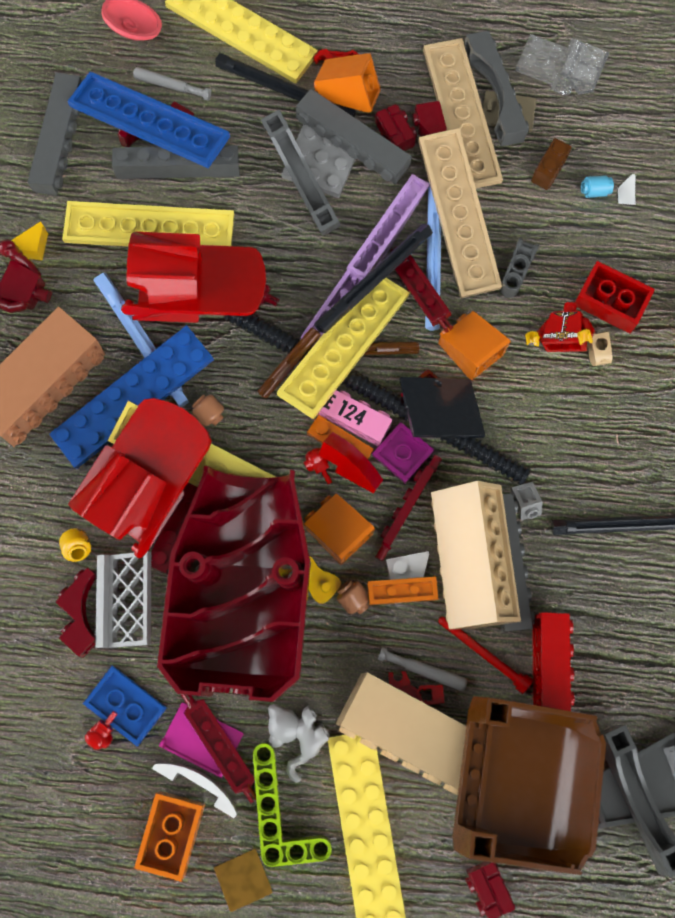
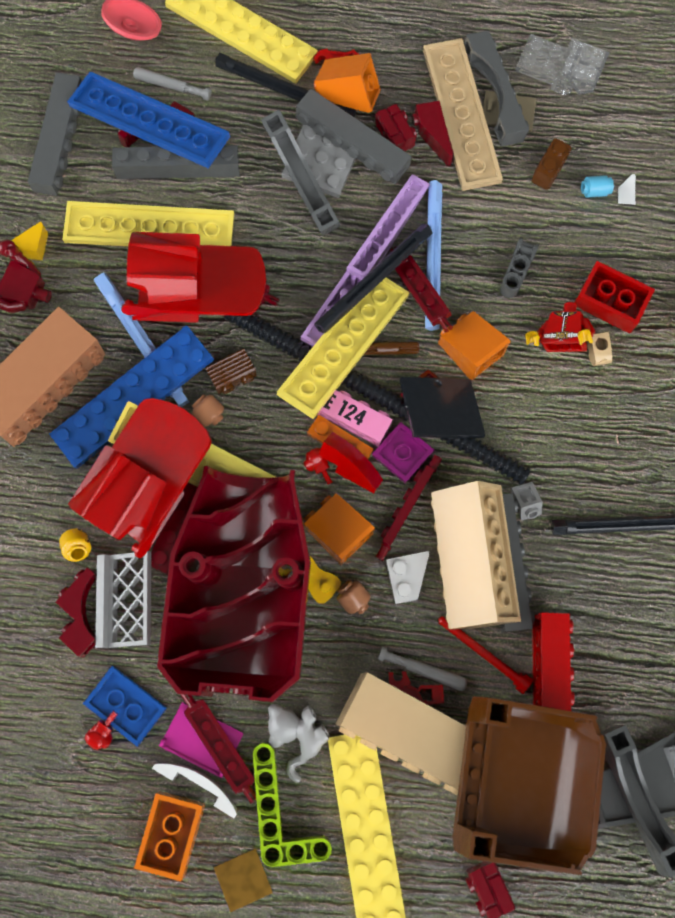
(231, 371): none -> reddish brown brick
(289, 362): reddish brown axle -> none
(402, 590): orange plate -> none
(460, 213): tan plate -> none

